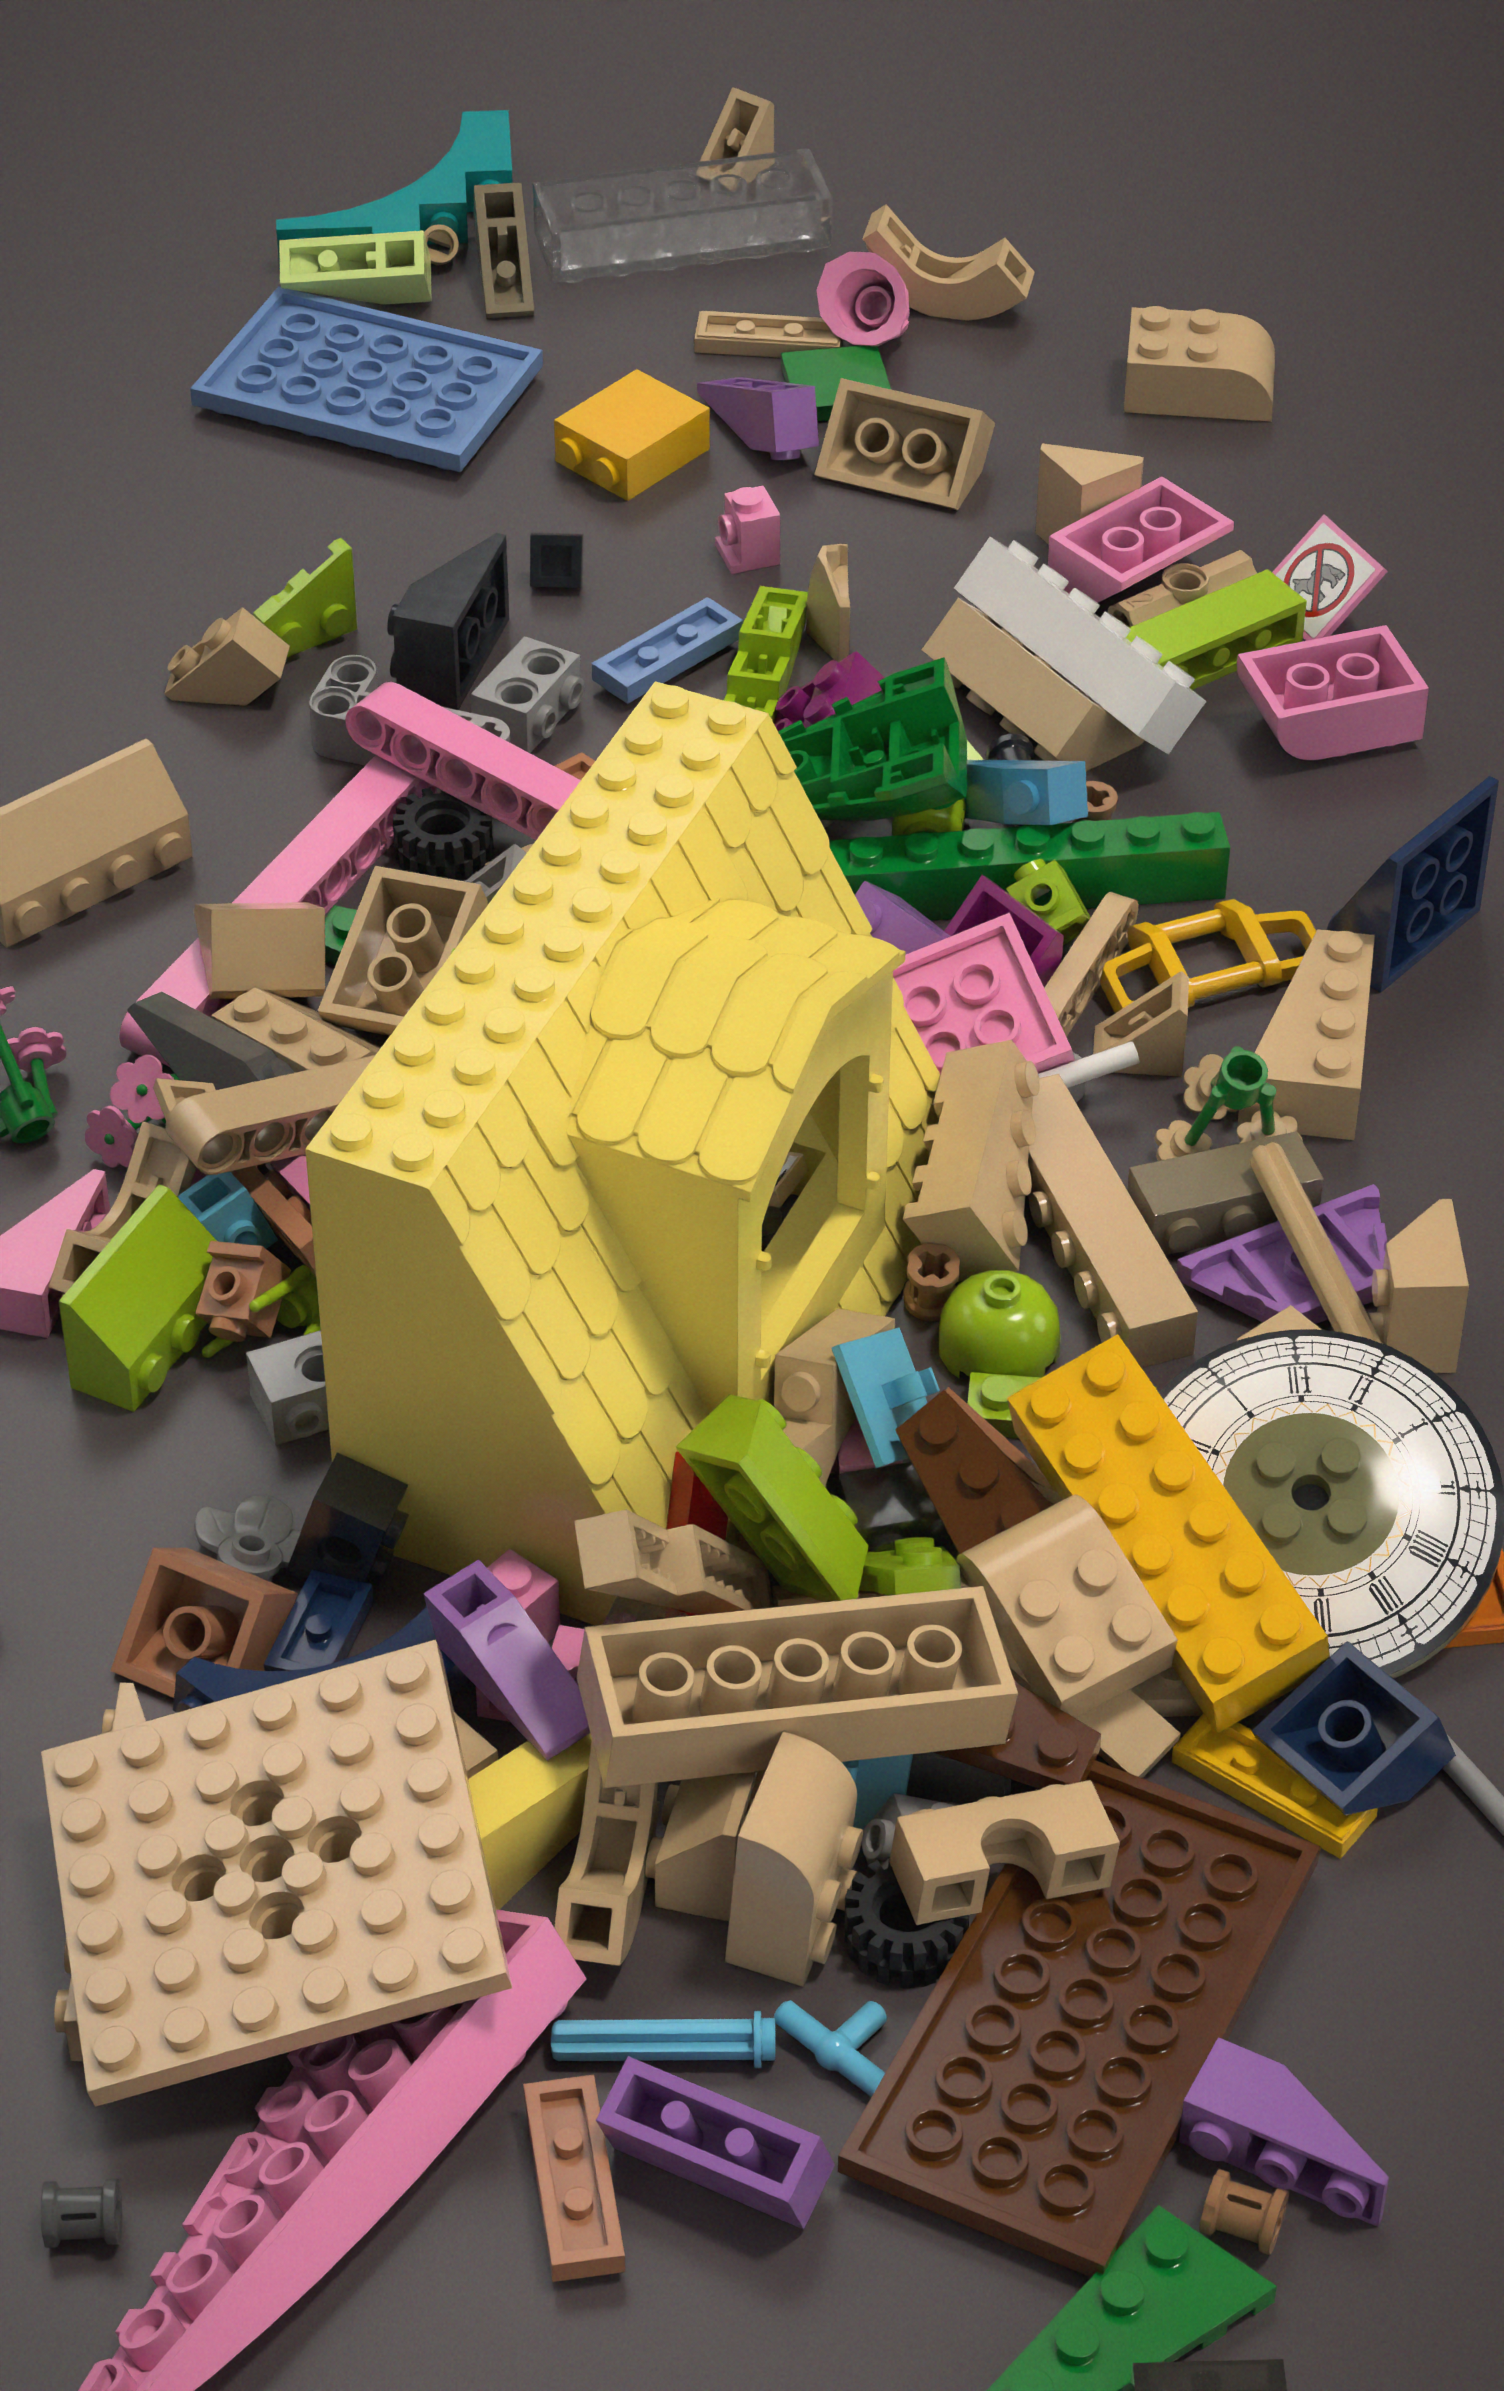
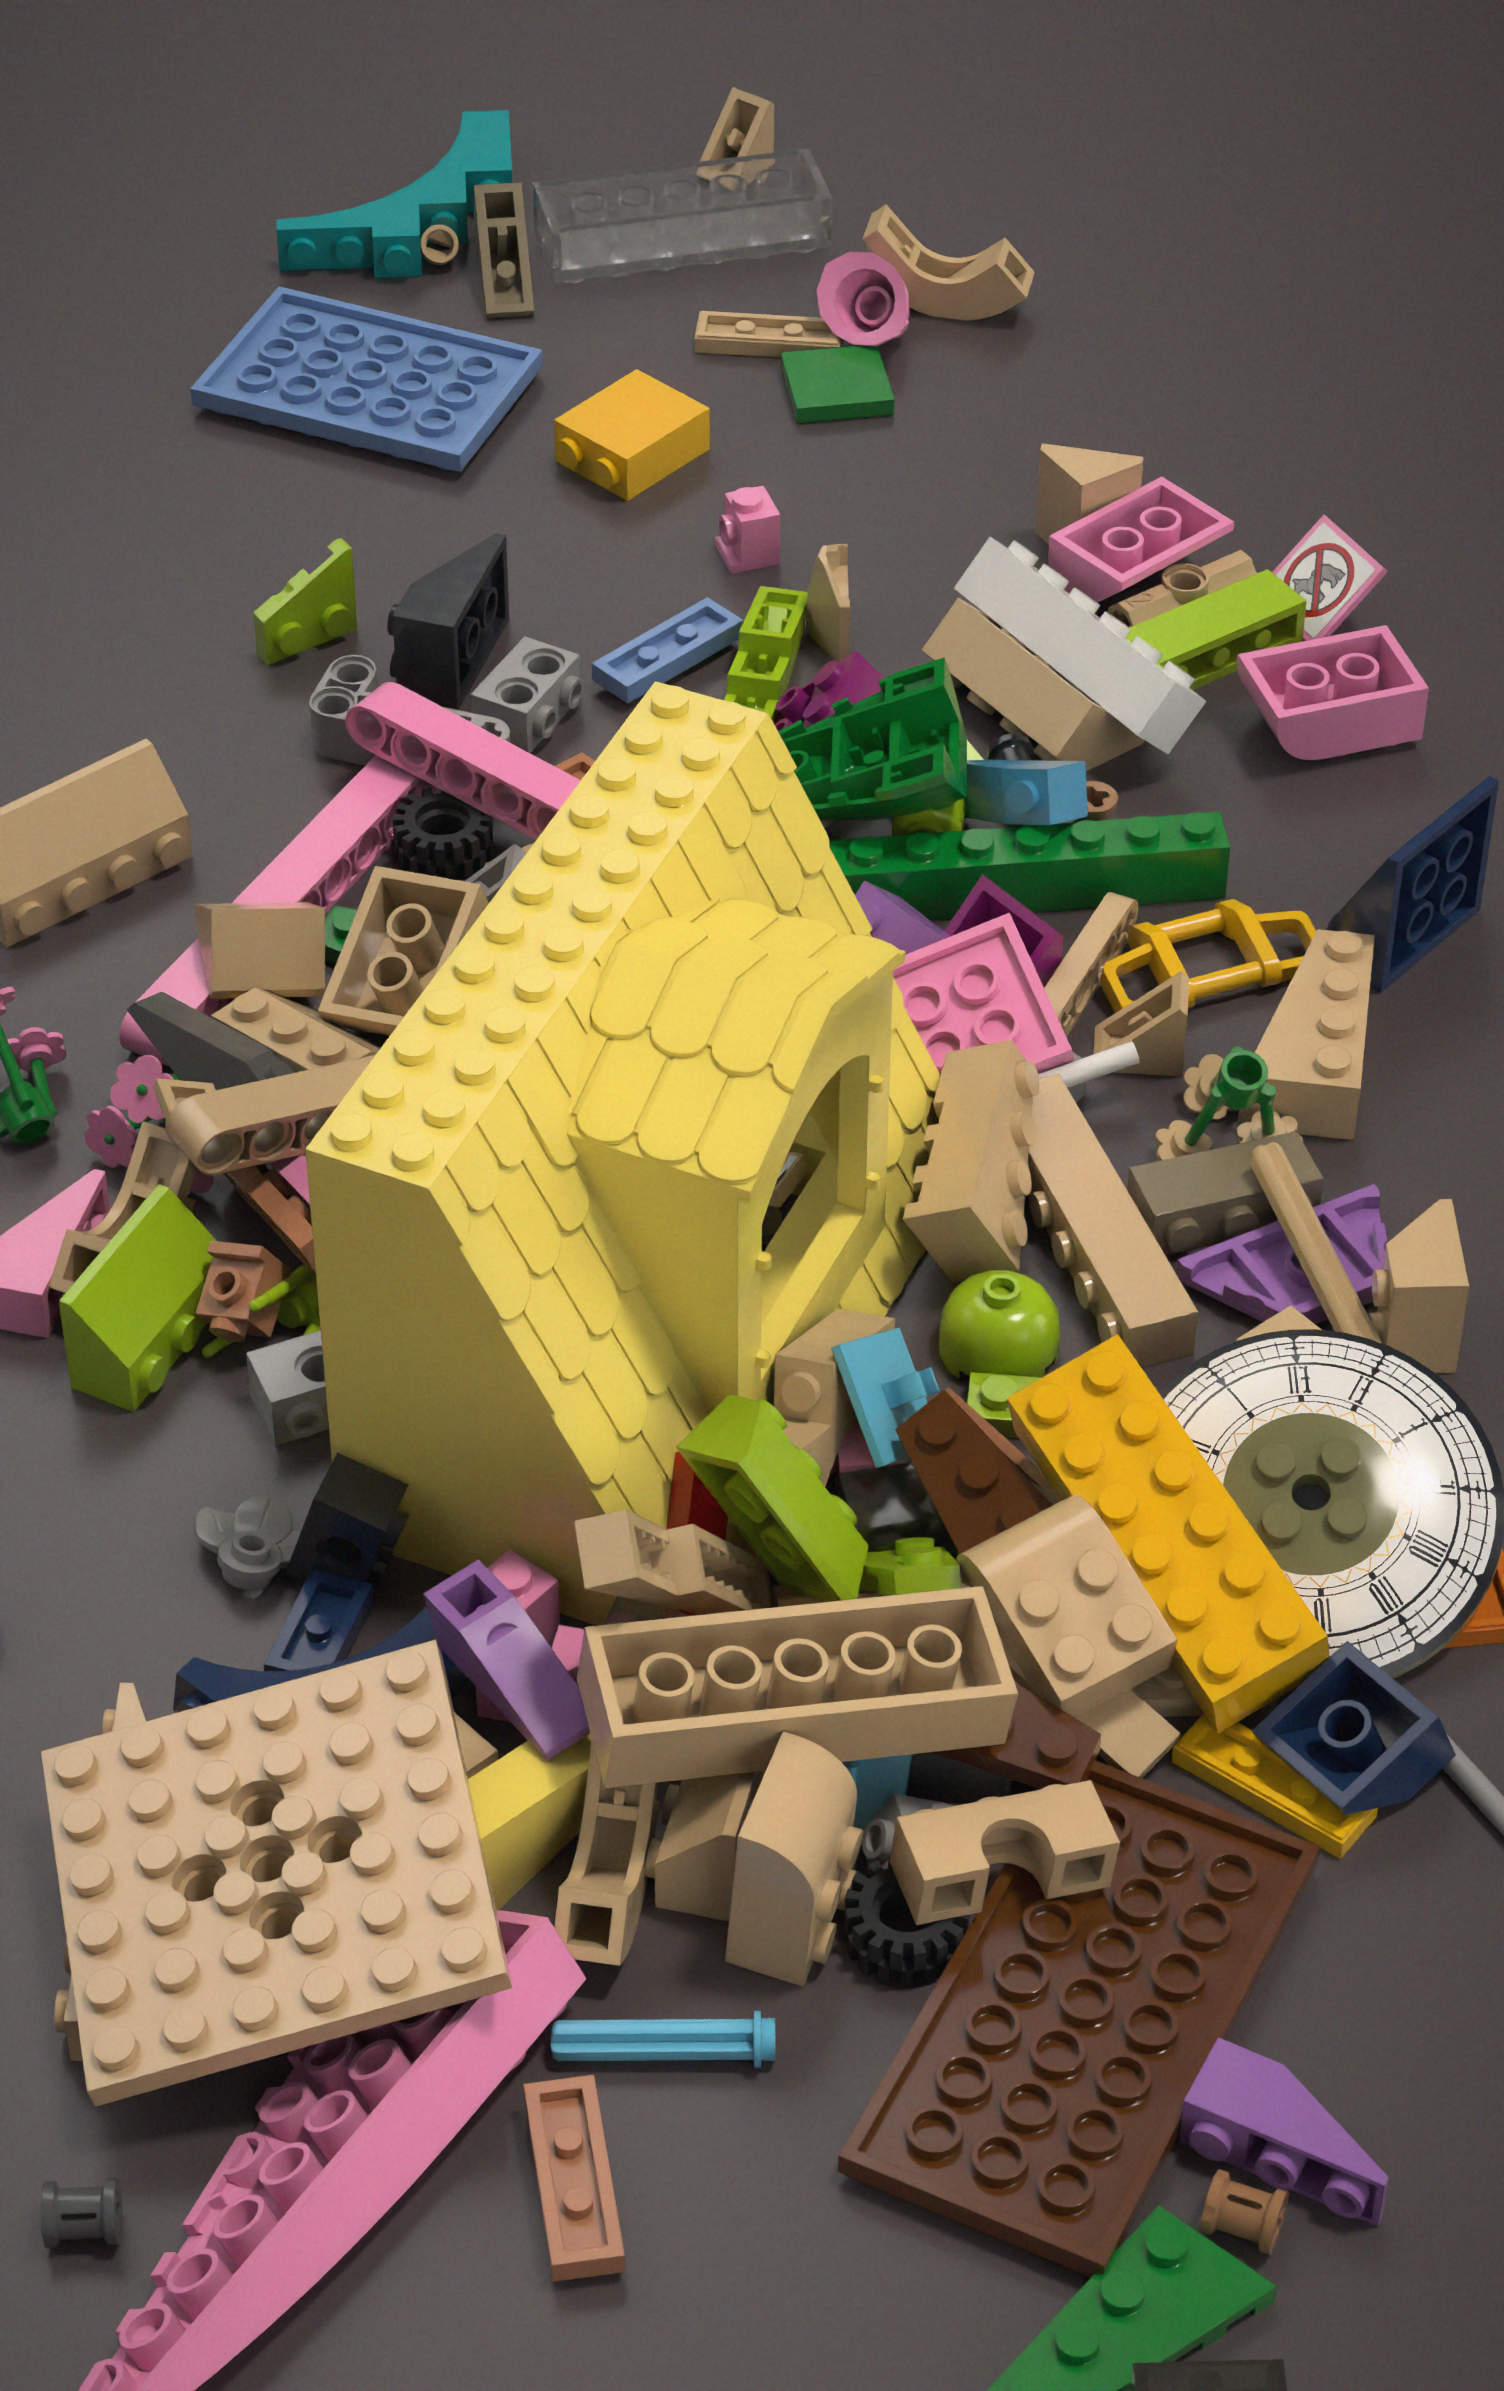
(198, 1610): nougat slope -> none
(228, 1211): medium azure brick -> none
(229, 664): tan slope -> none
(359, 267): yellowish green slope -> none
(556, 560): black tile -> none
(716, 2142): medium lavender brick -> none
(766, 413): medium lavender slope -> none
(838, 2048): medium azure piece -> none
(904, 444): tan slope -> none
(932, 1278): medium nougat bush -> none
(1065, 909): lime brick -> none
(1199, 365): tan brick -> none

